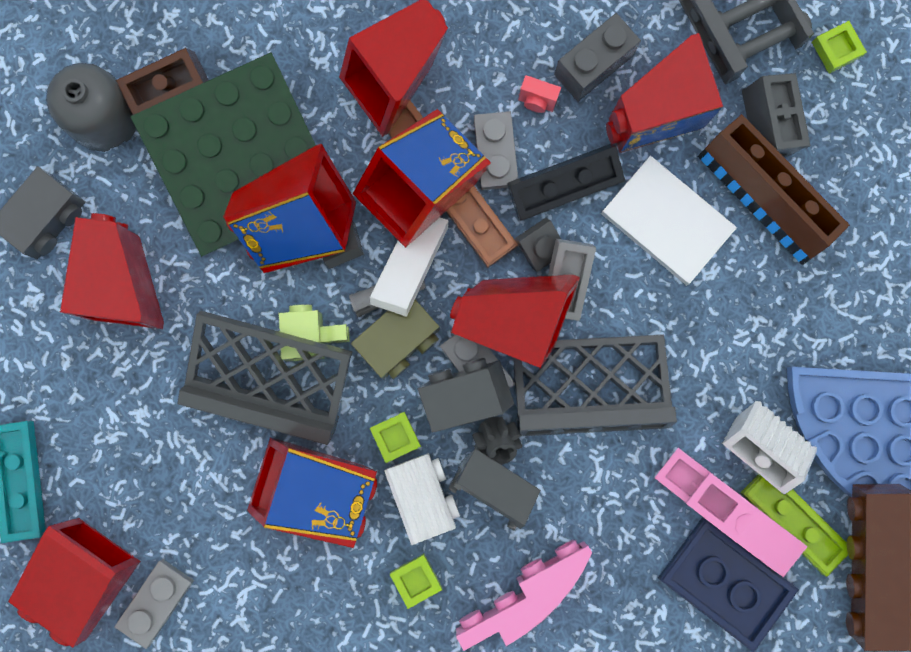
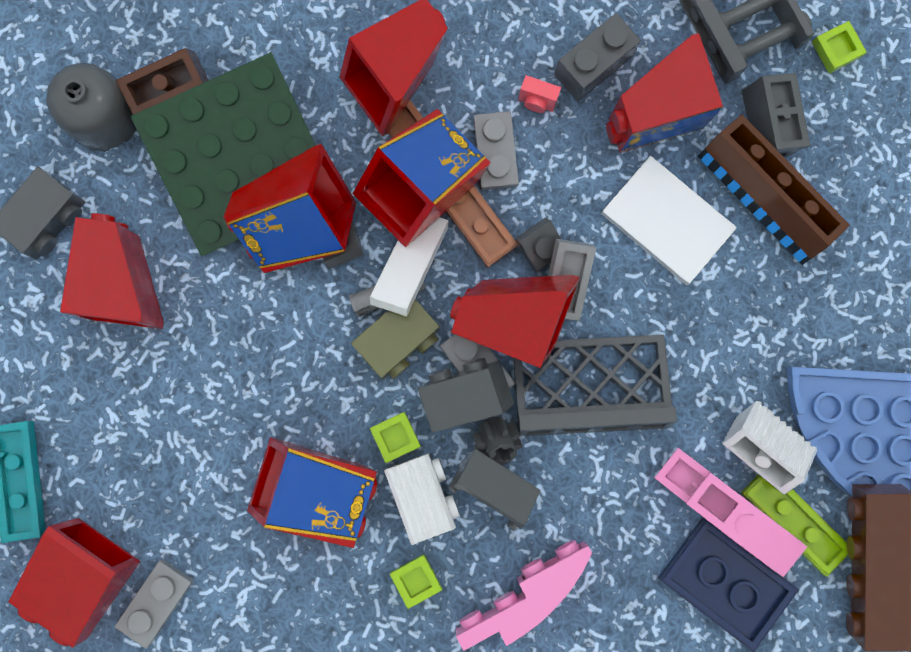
(250, 405): dark grey fence -> none
(309, 325): yellowish green brick -> none
(566, 181): black plate -> none

